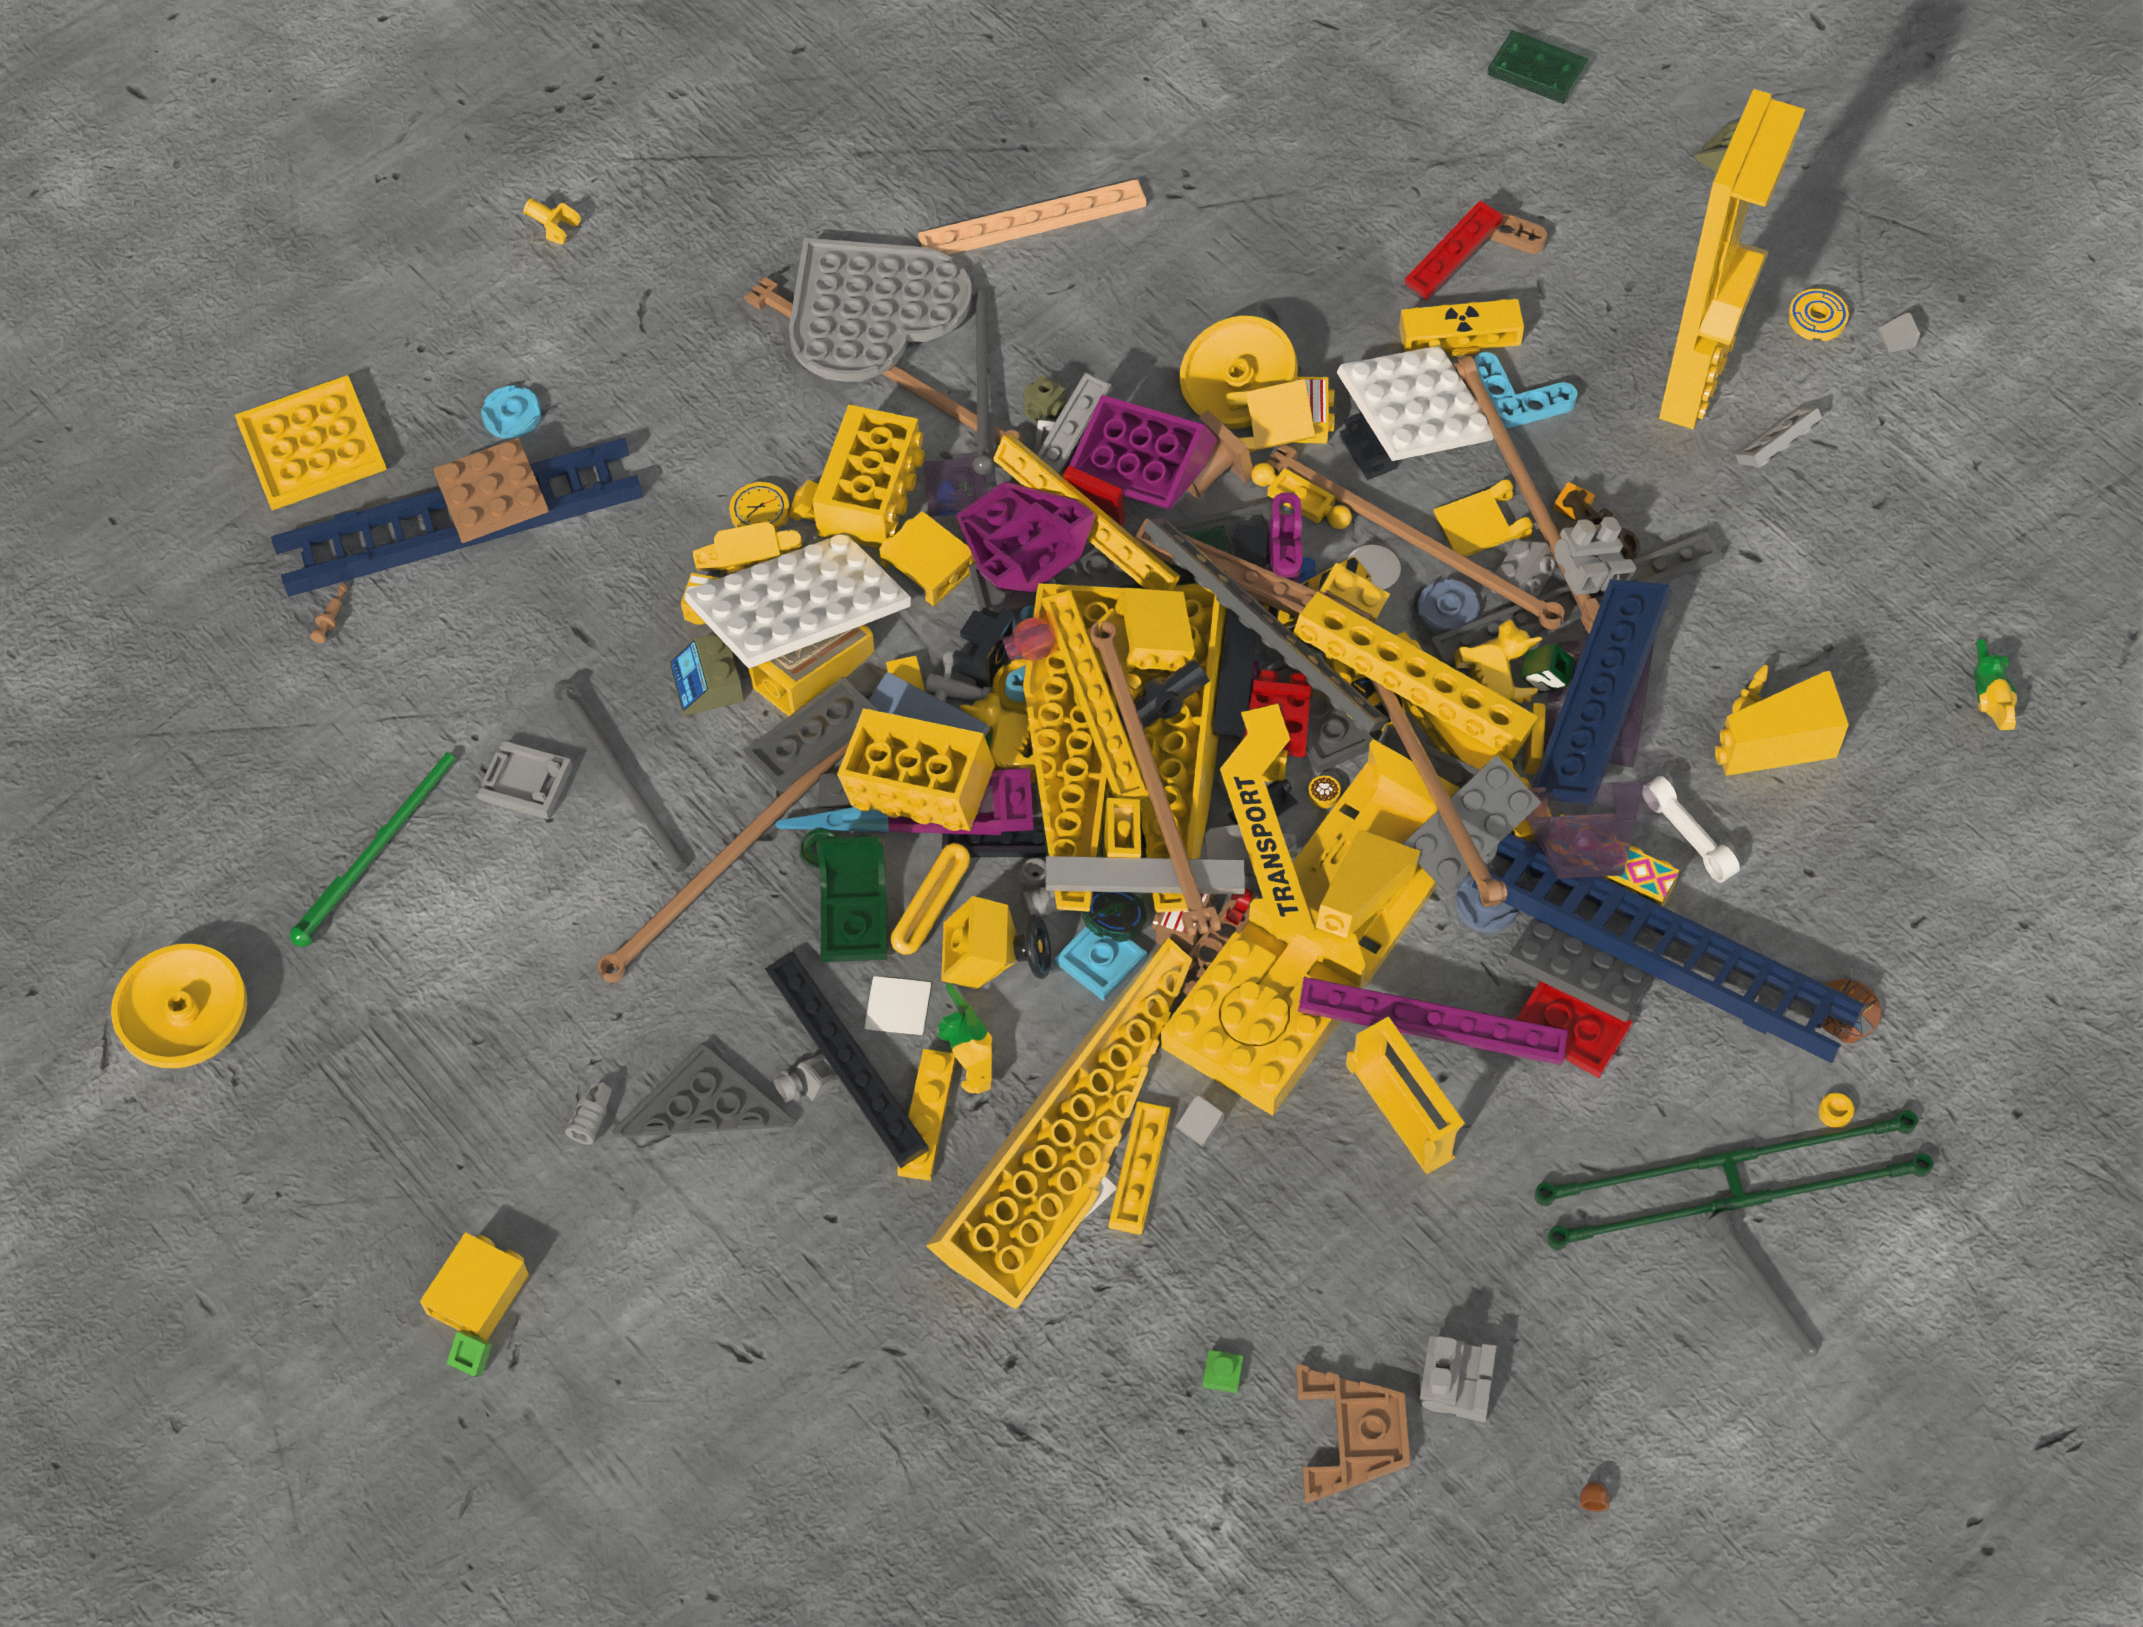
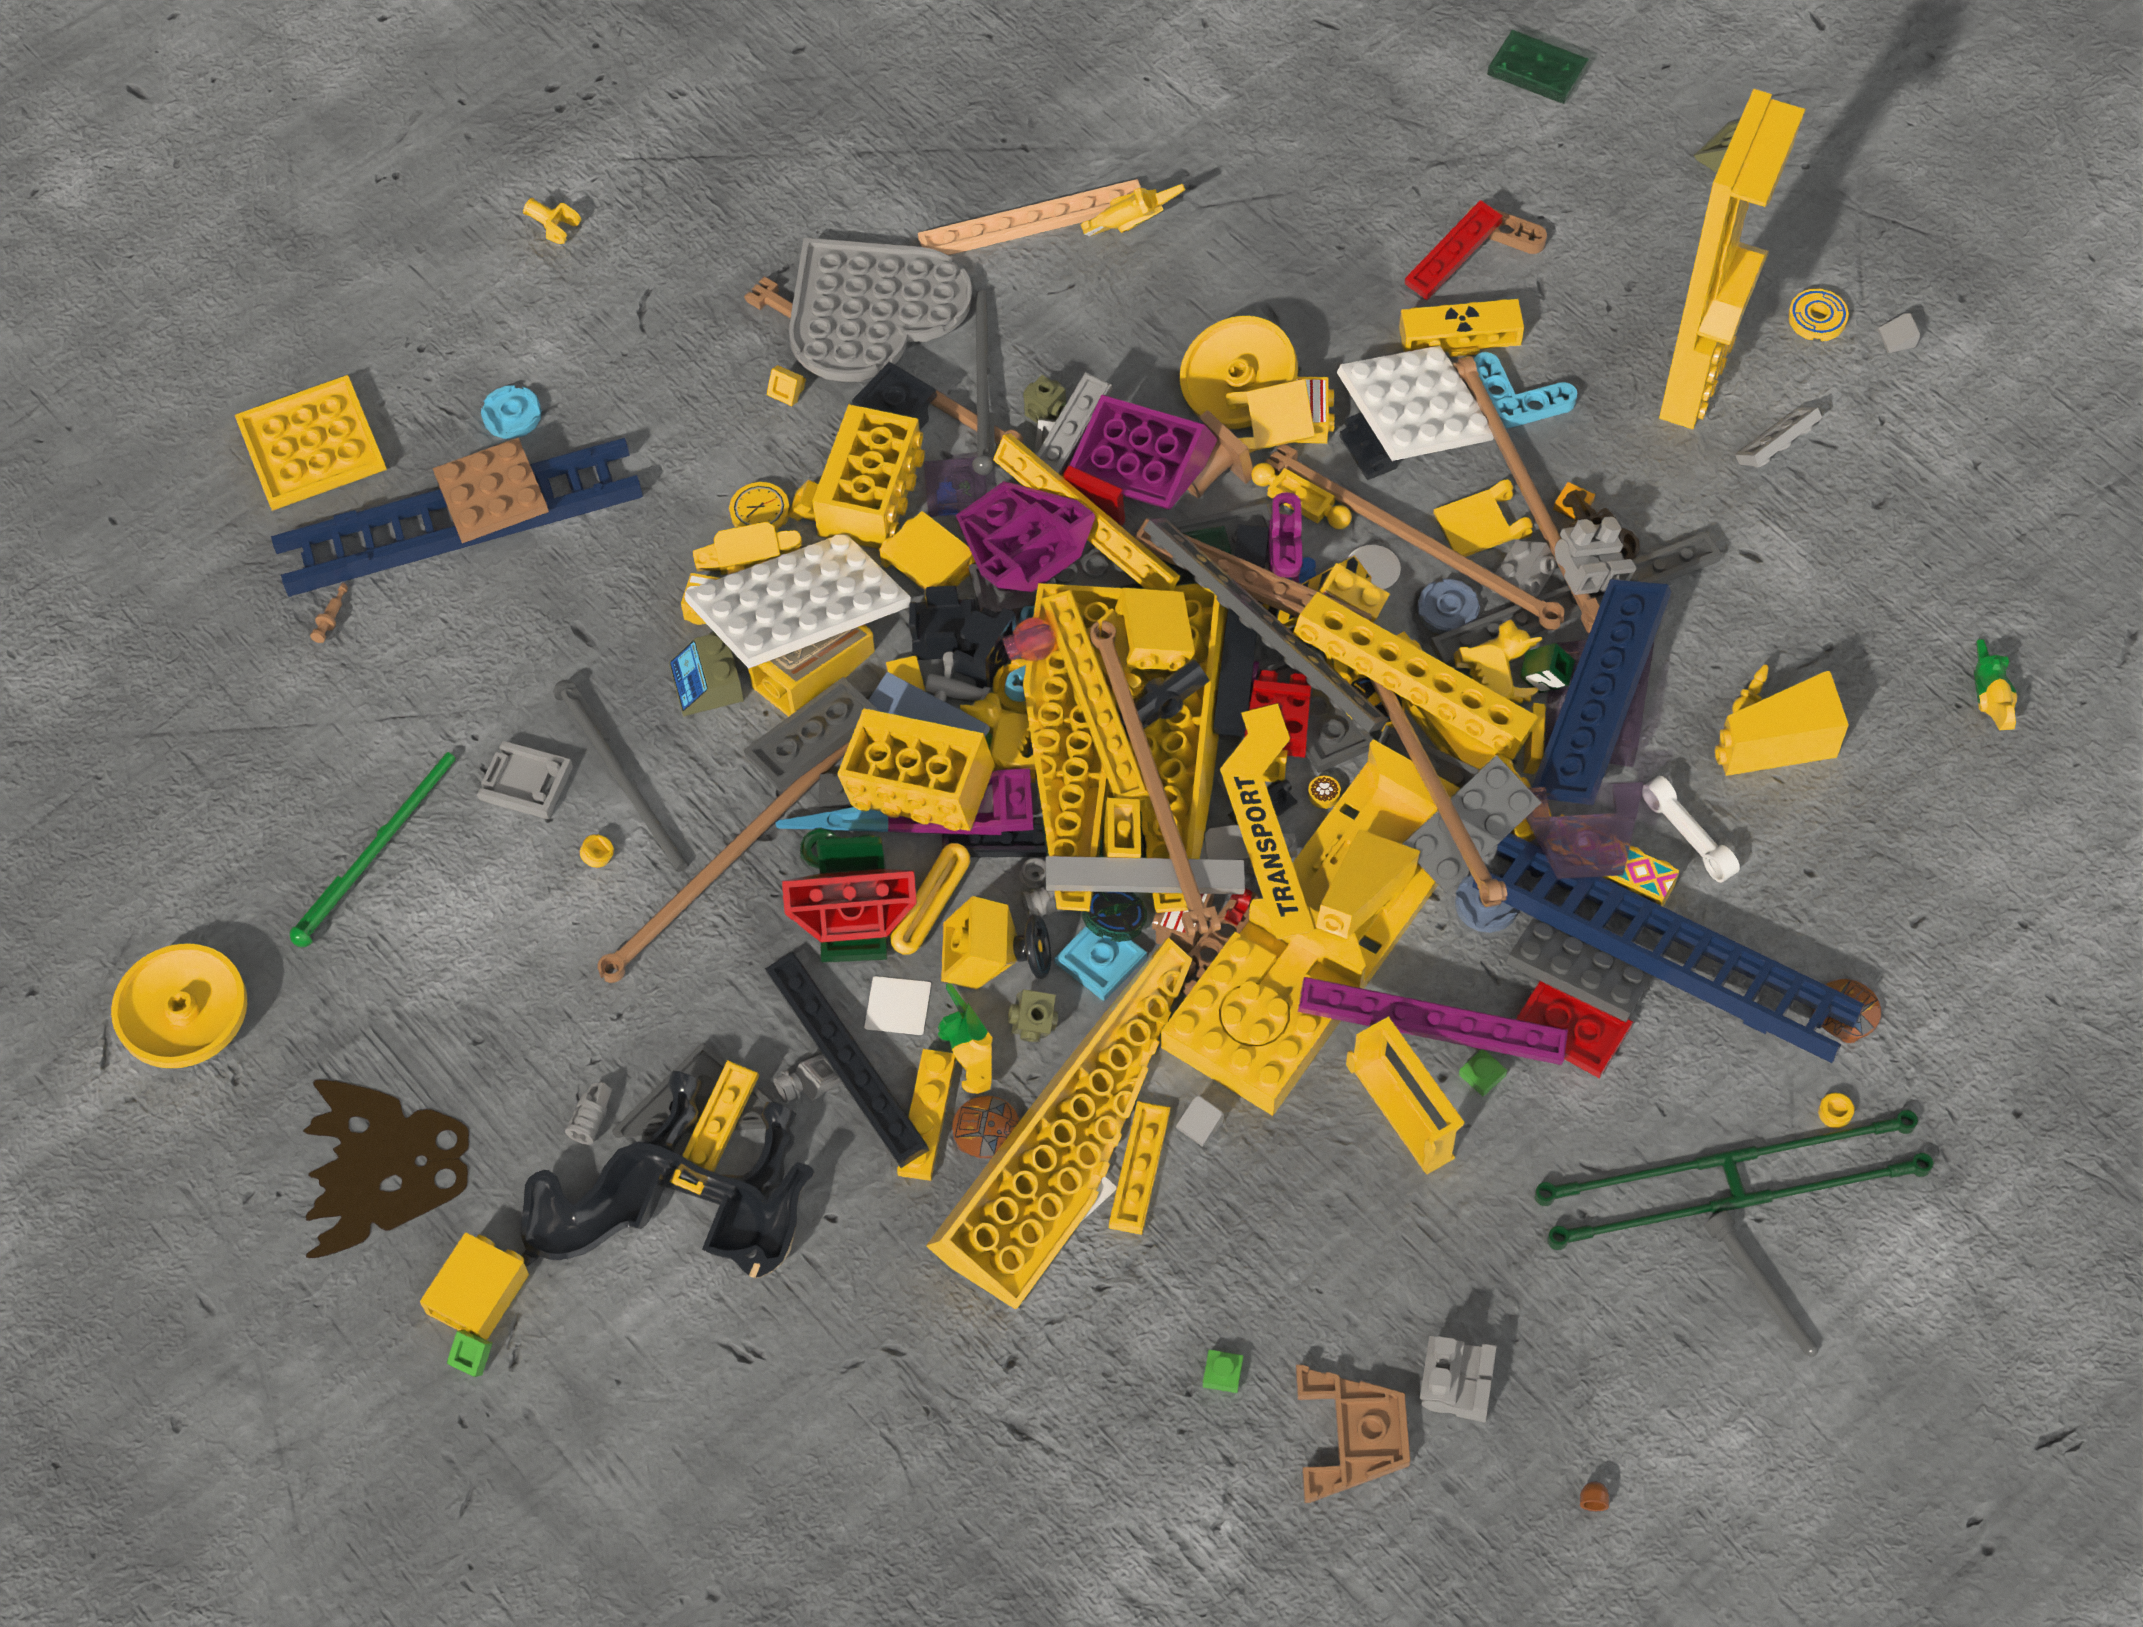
(376, 1154): none -> dark brown piece
(596, 850): none -> yellow tile
(639, 1173): none -> black animal
(718, 1121): none -> yellow tile
(785, 385): none -> yellow tile
(850, 903): none -> red wedge
(897, 393): none -> black panel
(938, 623): none -> black panel
(983, 1125): none -> dish
(1038, 1005): none -> olive brick
(1130, 210): none -> yellow animal
(1482, 1072): none -> bright green plate

